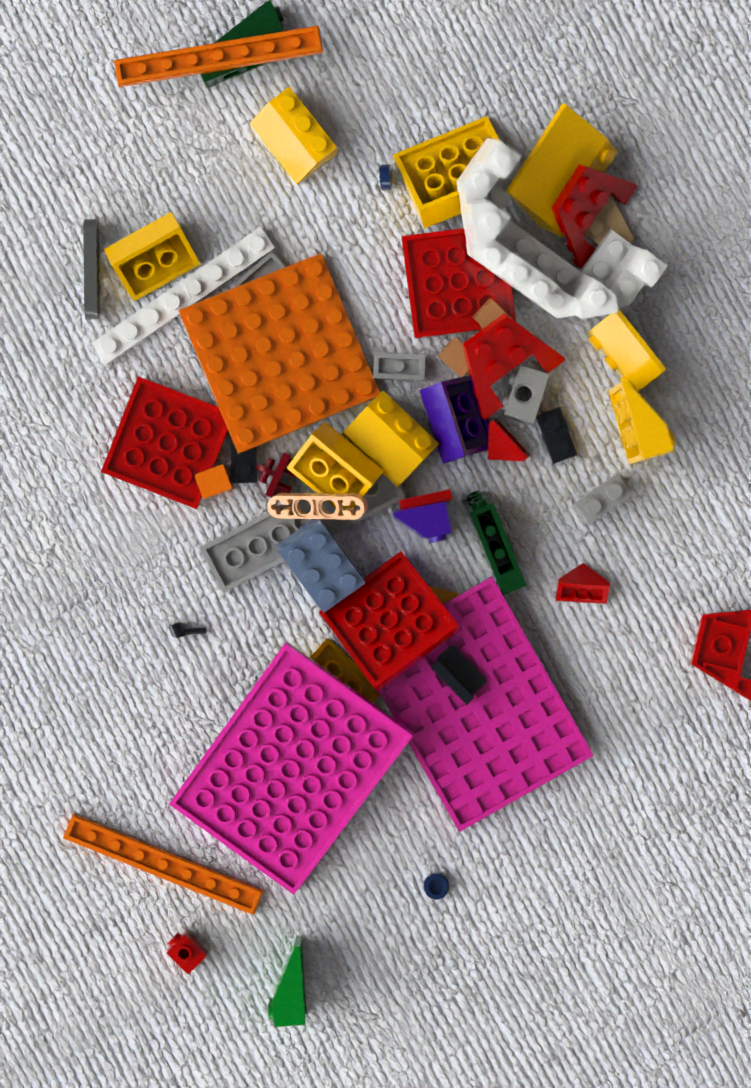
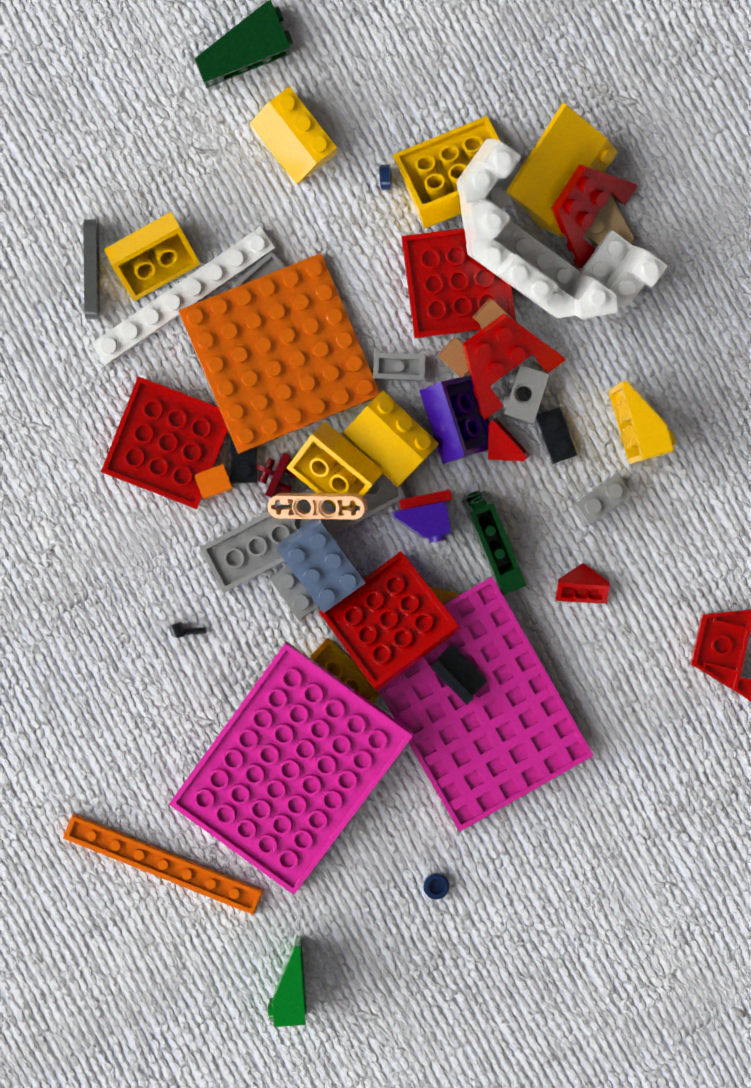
(186, 951): red brick -> none
(218, 56): orange tile -> none
(293, 592): none -> light grey plate
(625, 351): yellow slope -> none

